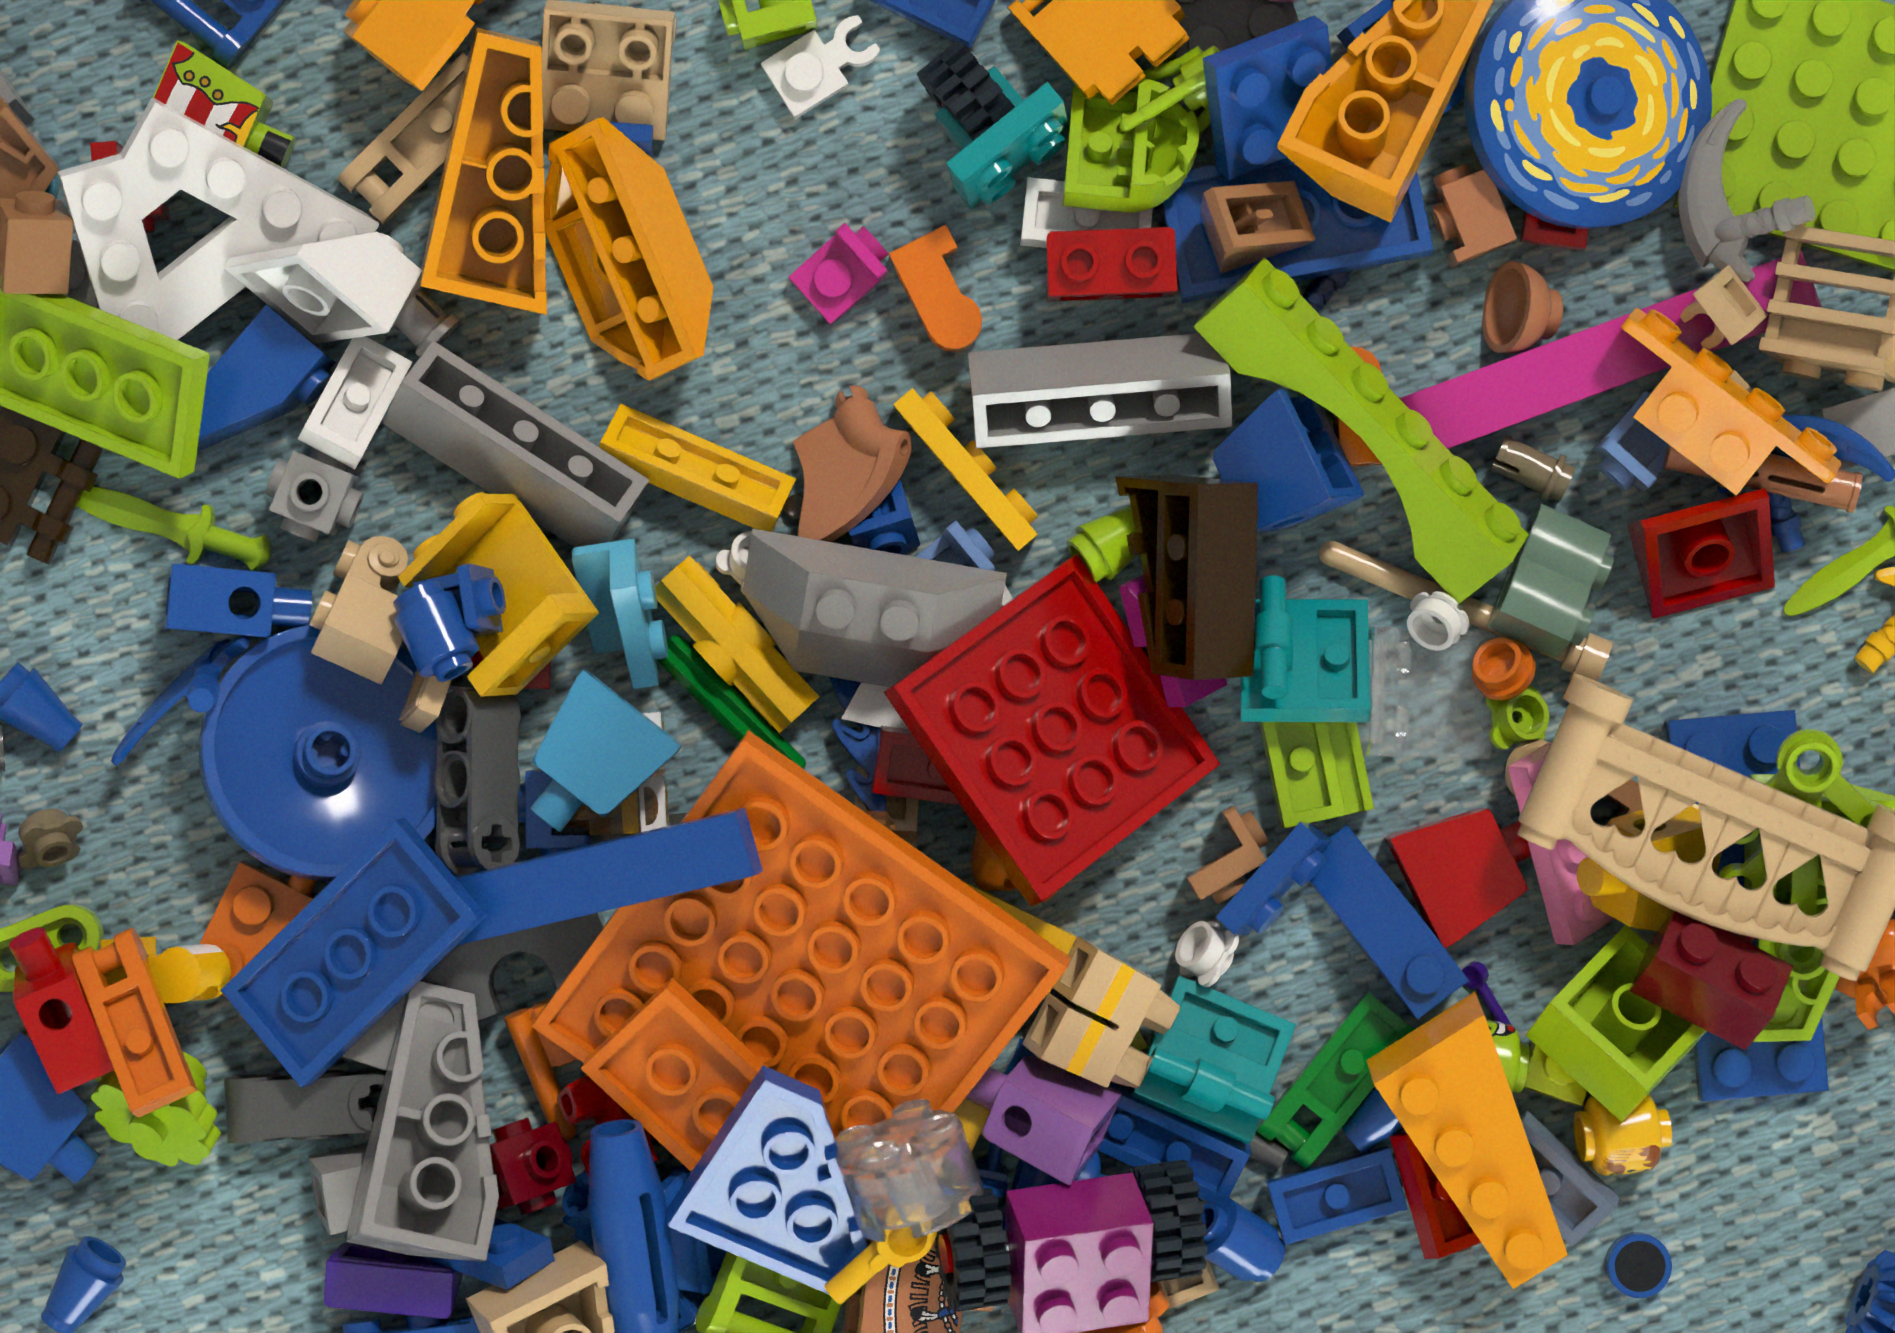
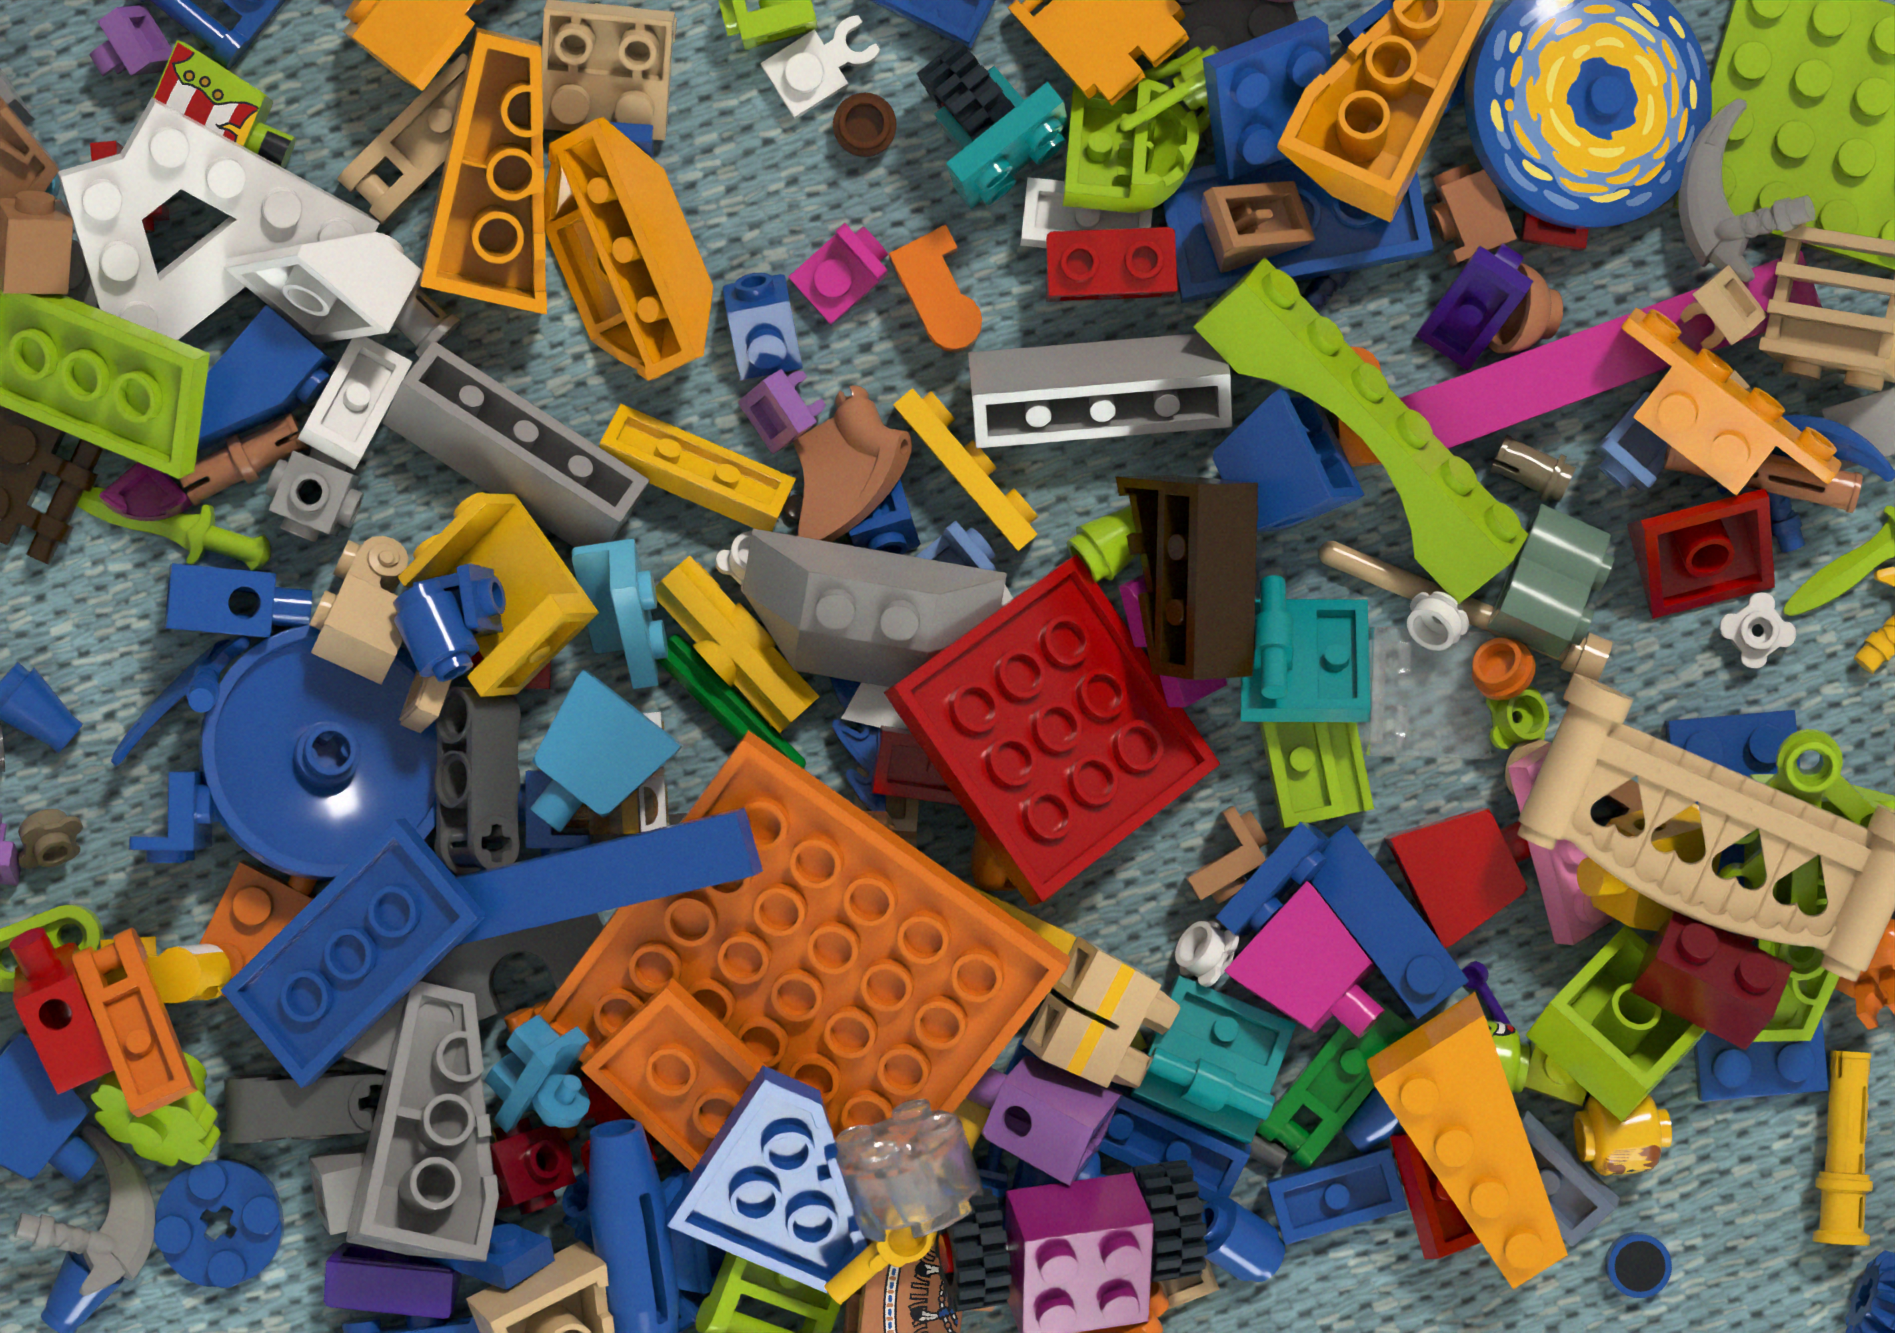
(127, 1232): none -> light grey piece
(132, 43): none -> medium lavender tile
(145, 495): none -> magenta tile
(188, 821): none -> blue bracket
(243, 458): none -> nougat pin
(255, 1214): none -> blue plate
(539, 1077): none -> dark azure hips
(762, 325): none -> blue bracket
(779, 410): none -> medium lavender tile
(864, 124): none -> reddish brown plate
(1309, 966): none -> dark pink torso
(1476, 305): none -> dark purple plate
(1775, 630): none -> white plate
(1844, 1179): none -> yellow pin

